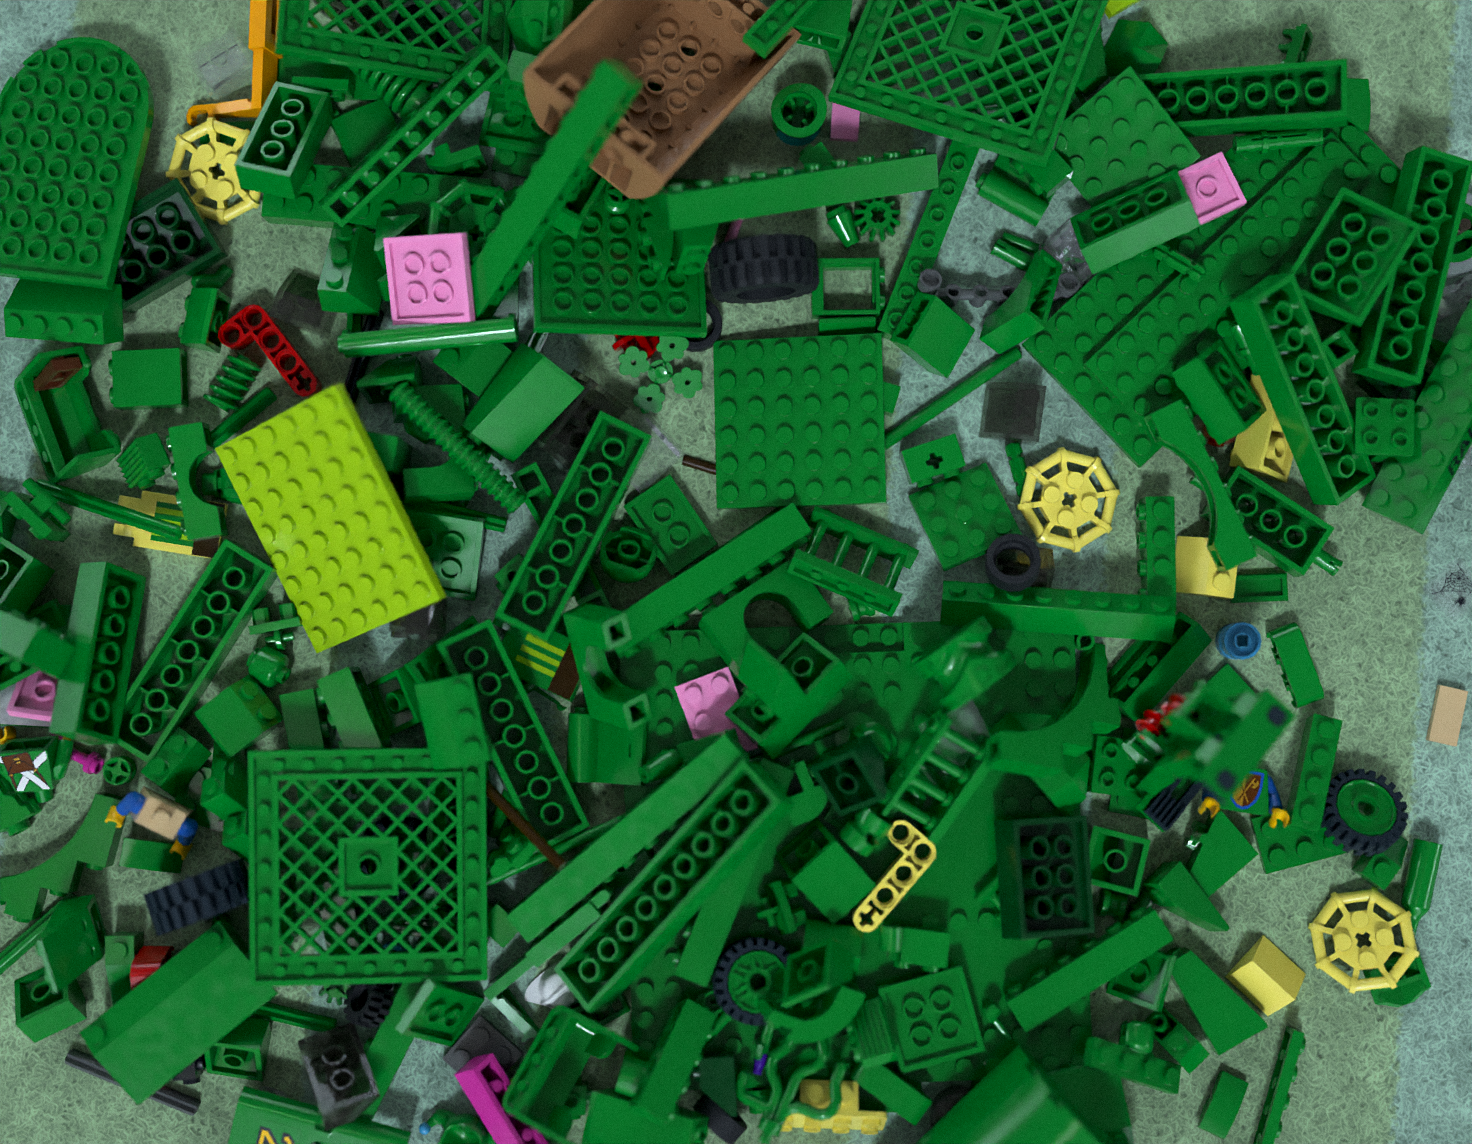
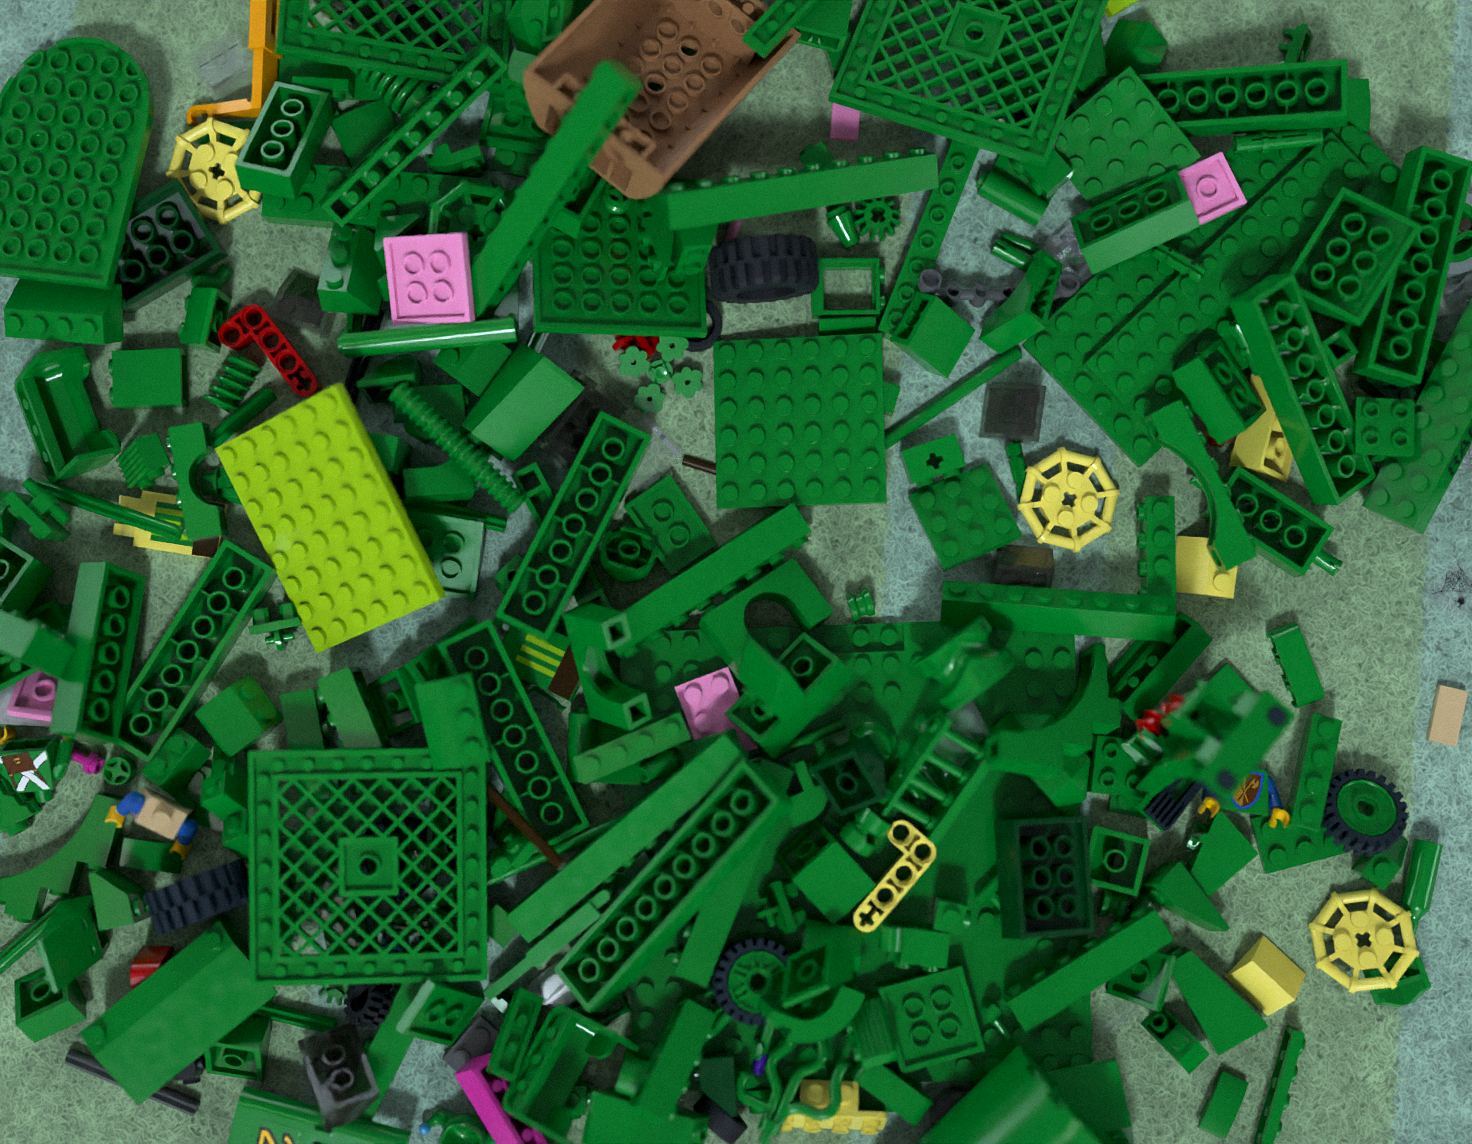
(57, 373): copper plate -> none
(117, 899): none -> green slope
(119, 954): green slope -> none
(268, 666): green head -> none
(427, 622): clear smoke brick -> none
(514, 1034): none -> green plate
(632, 747): none -> green arch
(798, 113): green hat -> none
(844, 582): green fence -> none
(950, 915): none -> green brick
(1017, 542): black tyre -> none
(1090, 641): green pin -> none
(1133, 1058): green plate -> none
(1238, 641): dark azure wheel -> none
(1260, 588): green tile -> none

